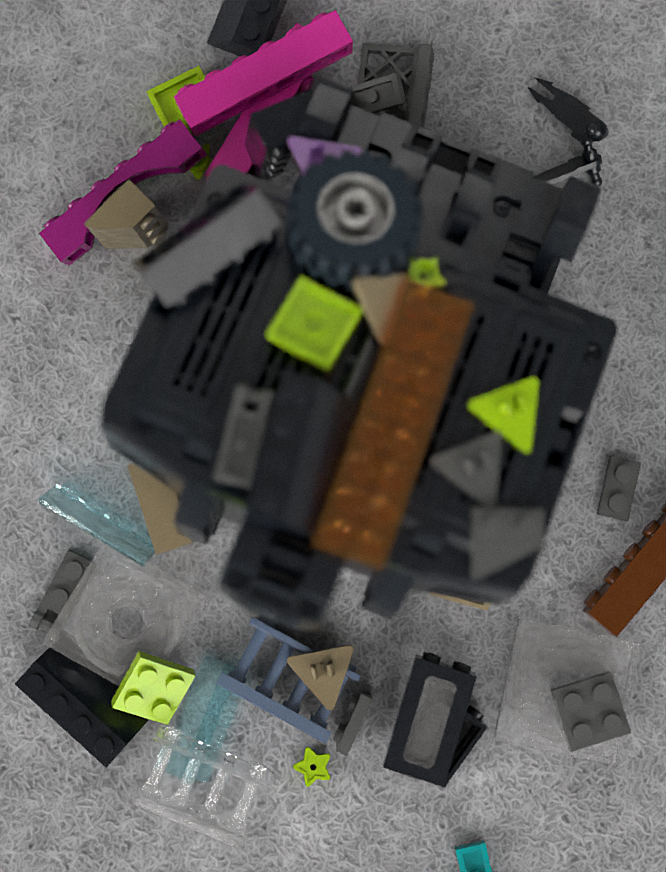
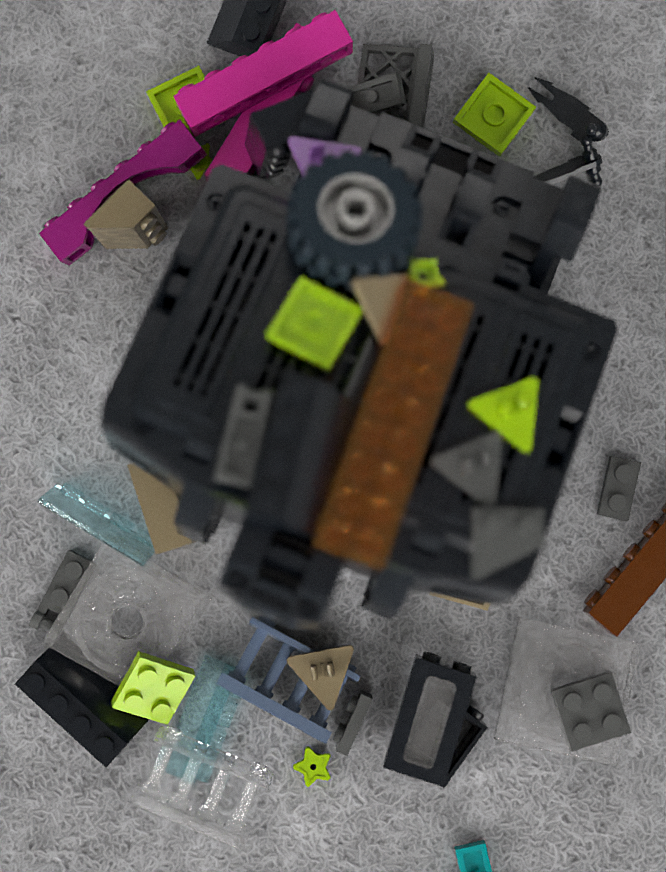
(208, 244): slope -> none
(494, 114): none -> lime plate

